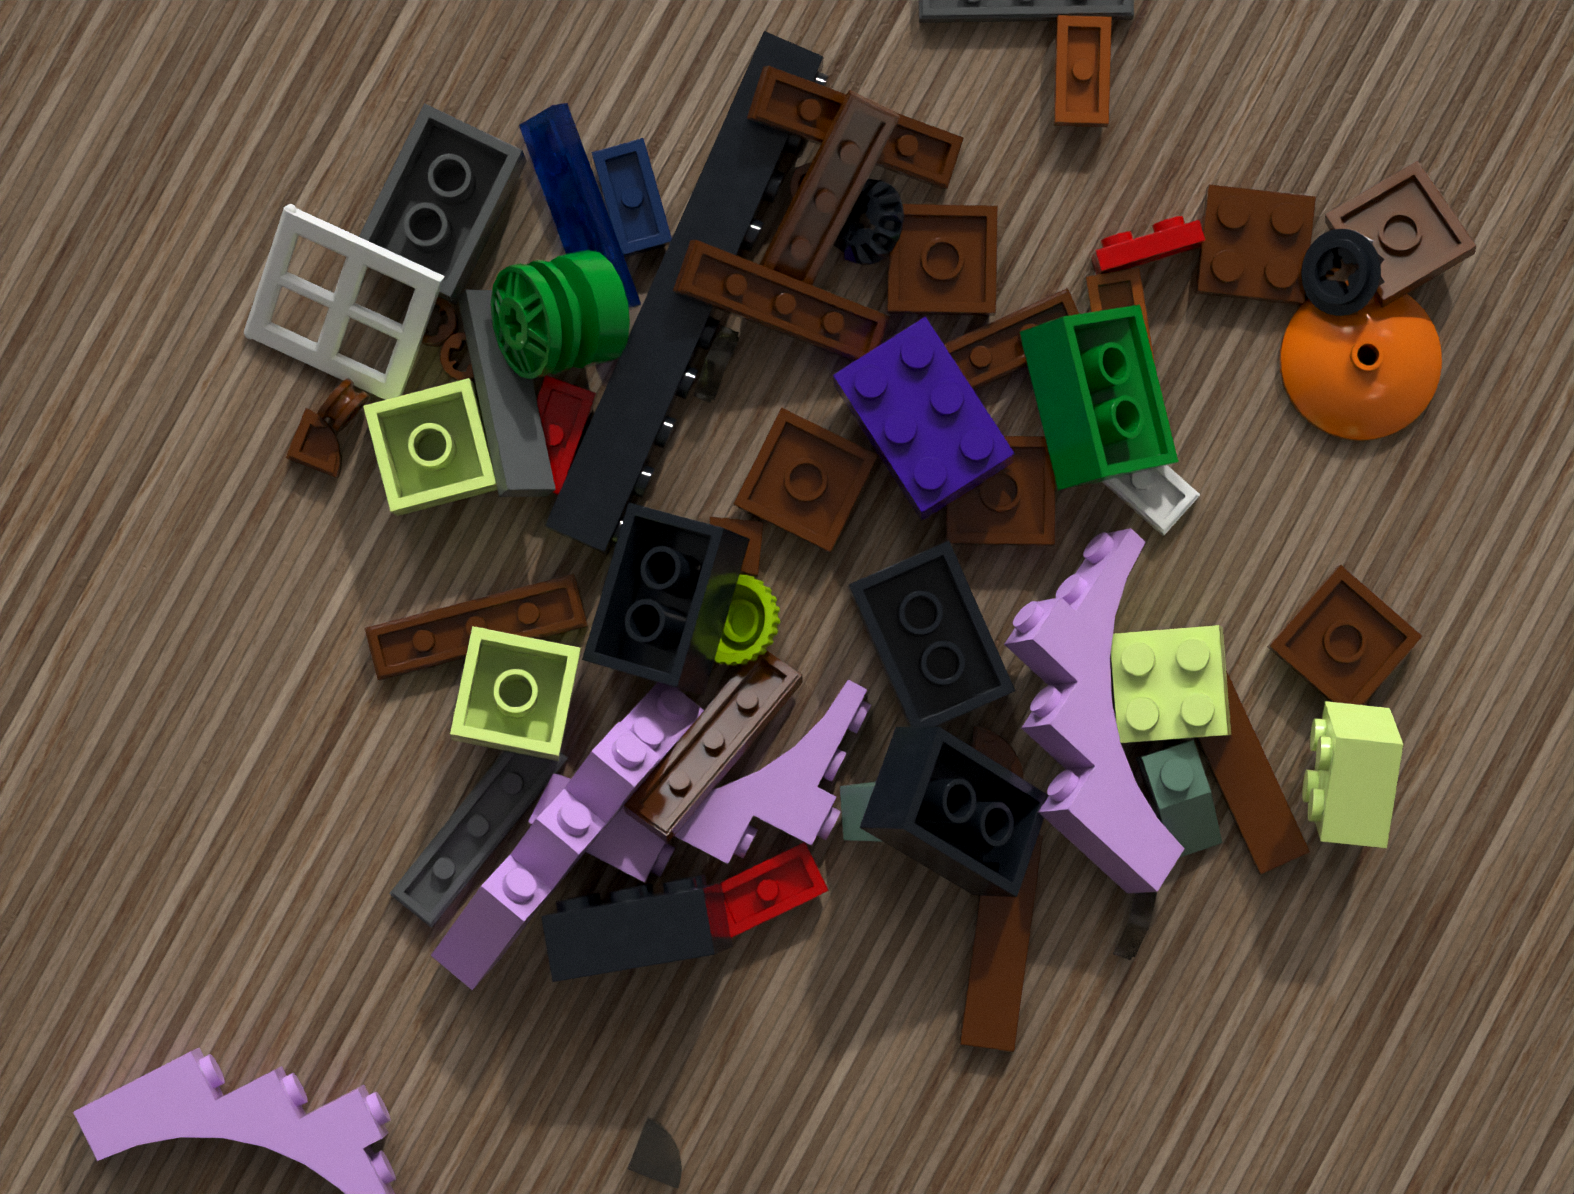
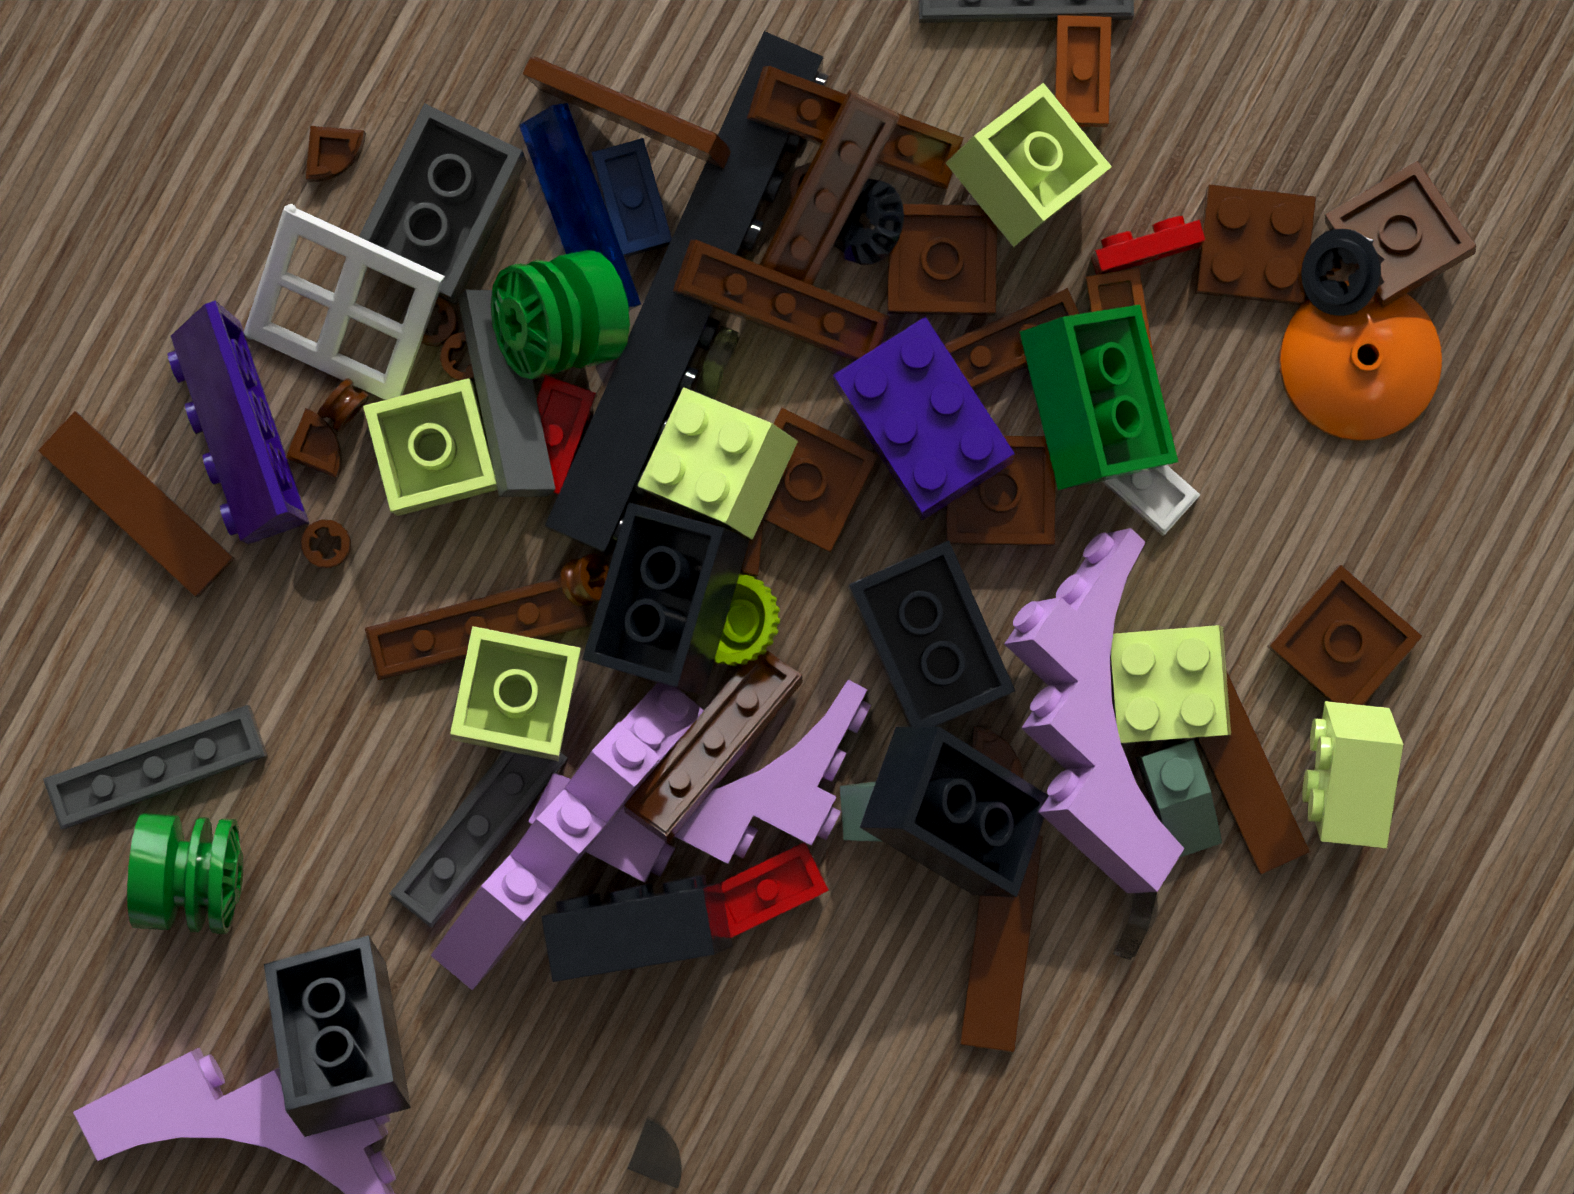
(136, 504): none -> reddish brown tile
(155, 767): none -> dark grey tile
(189, 874): none -> green wheel
(237, 425): none -> dark purple slope
(332, 151): none -> reddish brown tile
(335, 530): none -> reddish brown bush
(336, 1036): none -> black brick
(584, 579): none -> reddish brown bush
(627, 111): none -> reddish brown tile
(718, 463): none -> yellowish green brick
(1028, 164): none -> yellowish green brick

